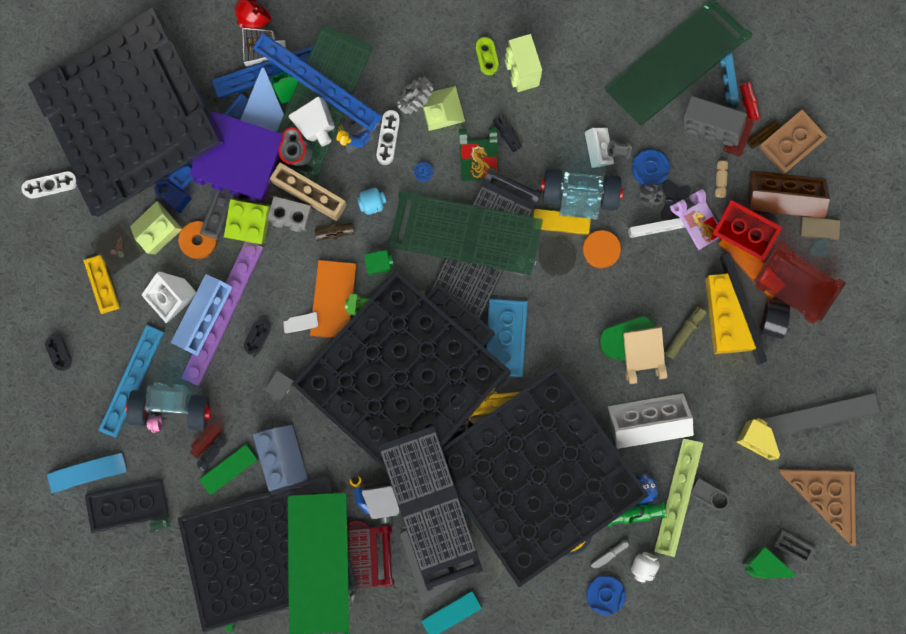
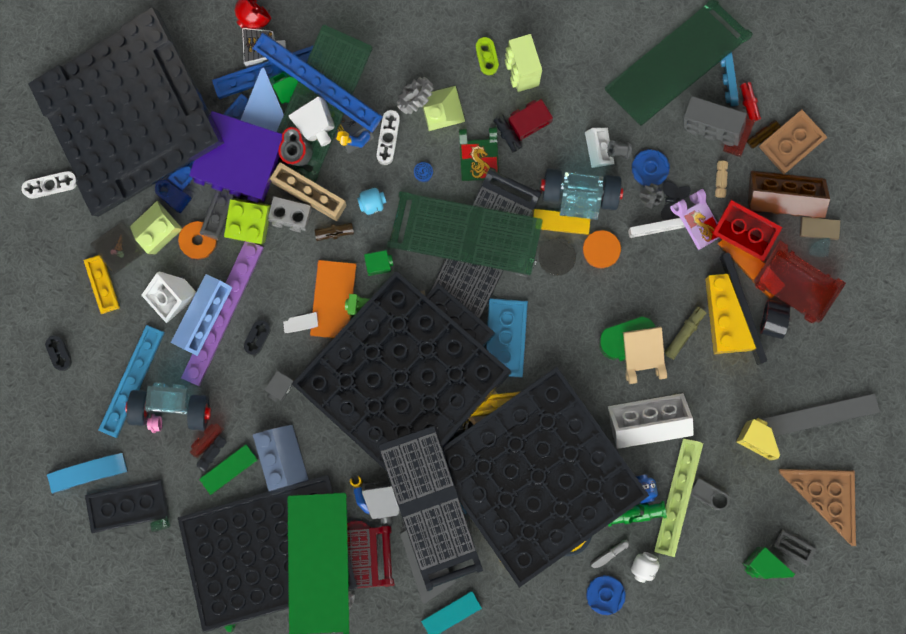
(530, 119): none -> dark red brick

